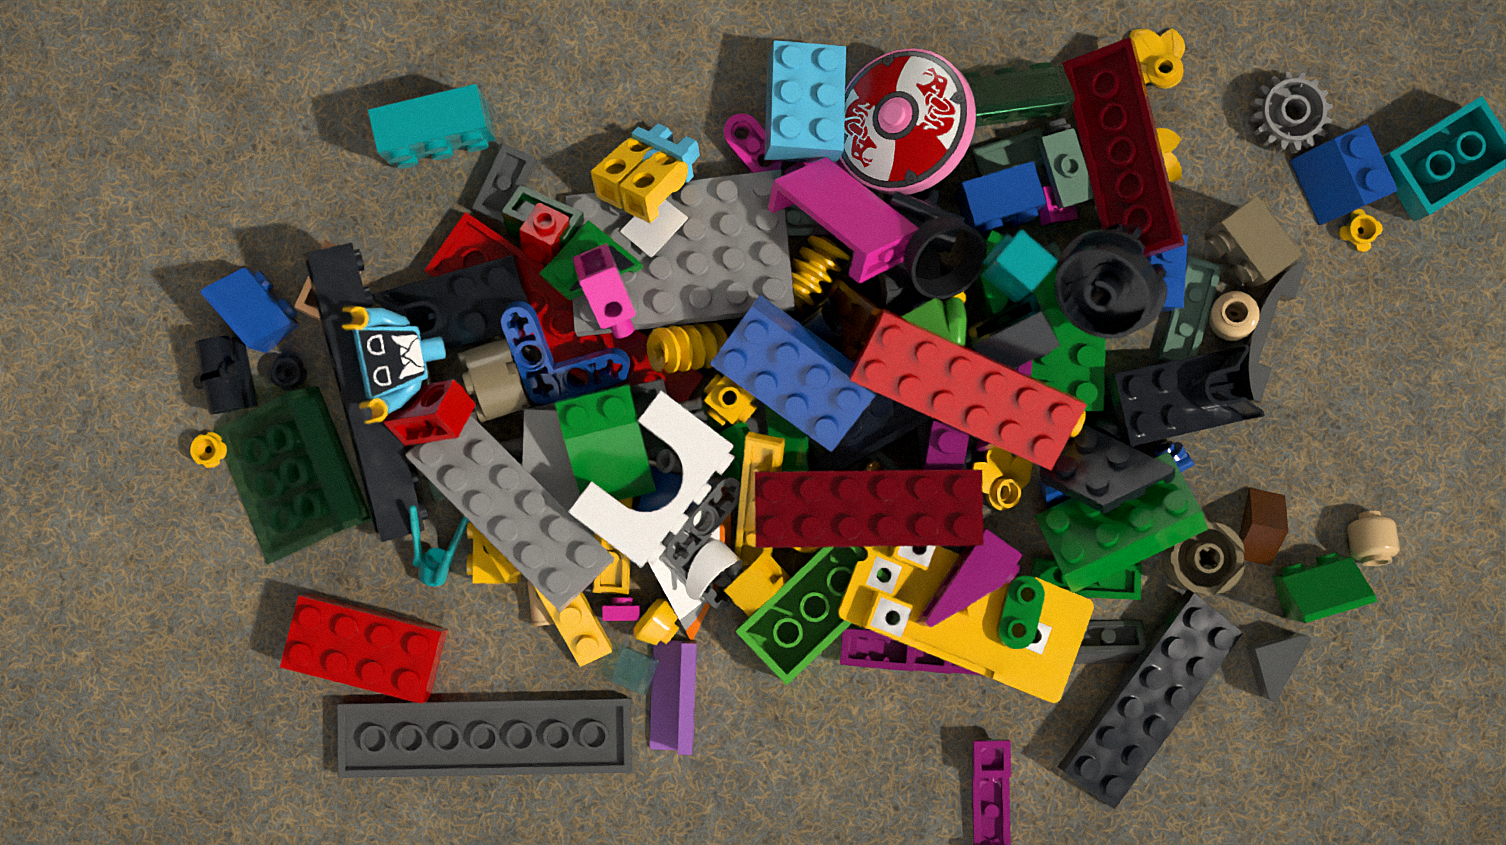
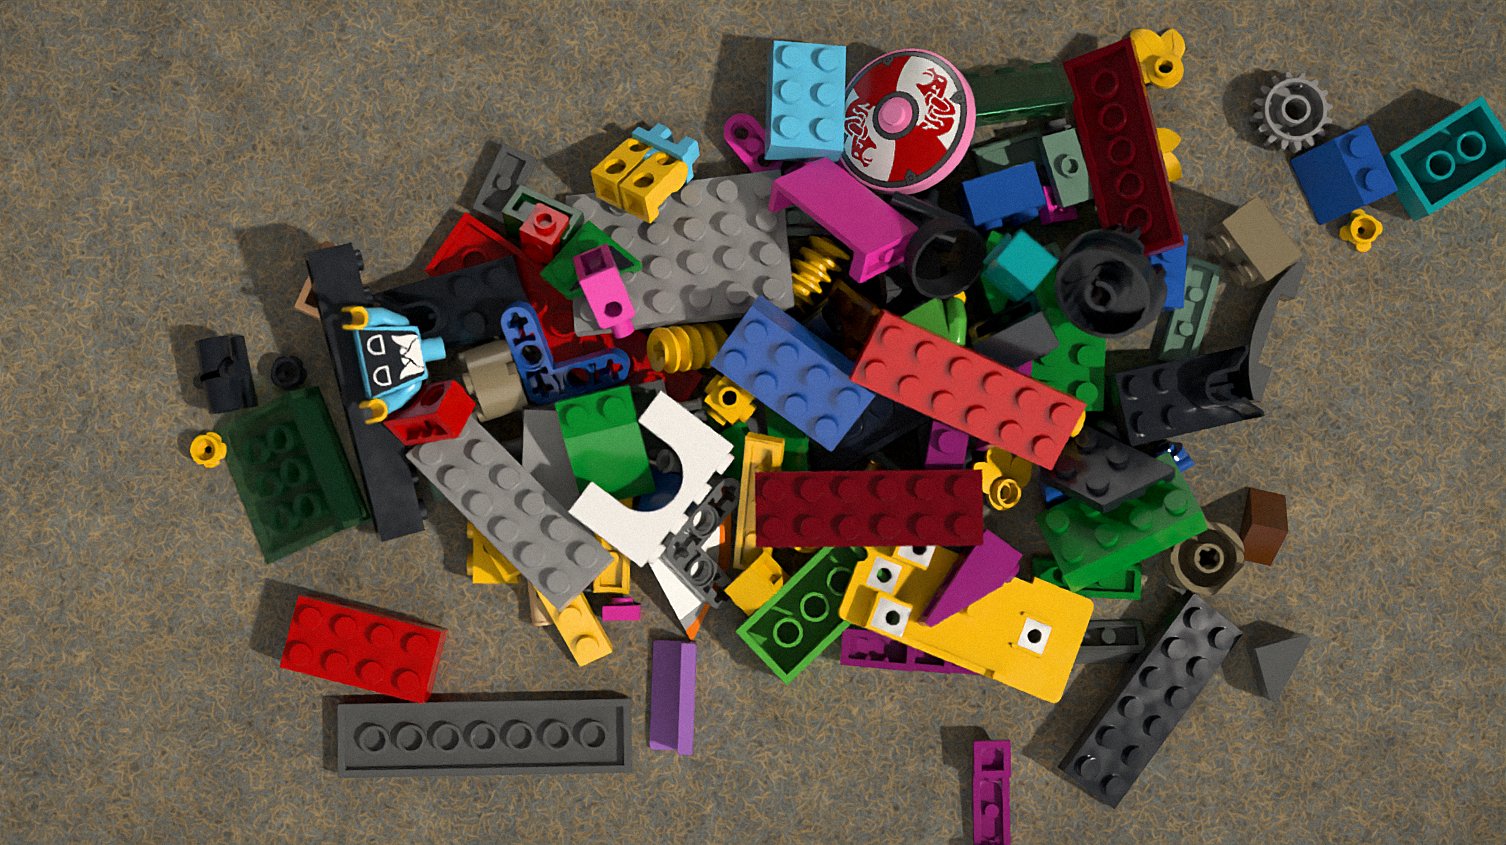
(252, 309): blue slope -> none
(432, 126): teal brick -> none
(435, 562): teal plant -> none
(634, 670): clear light blue plate -> none
(654, 235): white sticker -> none
(657, 623): yellow cone -> none
(708, 564): white helmet -> none
(1018, 611): green plate -> none
(1223, 322): tan head -> none
(1322, 588): green slope -> none
(1373, 539): tan head -> none

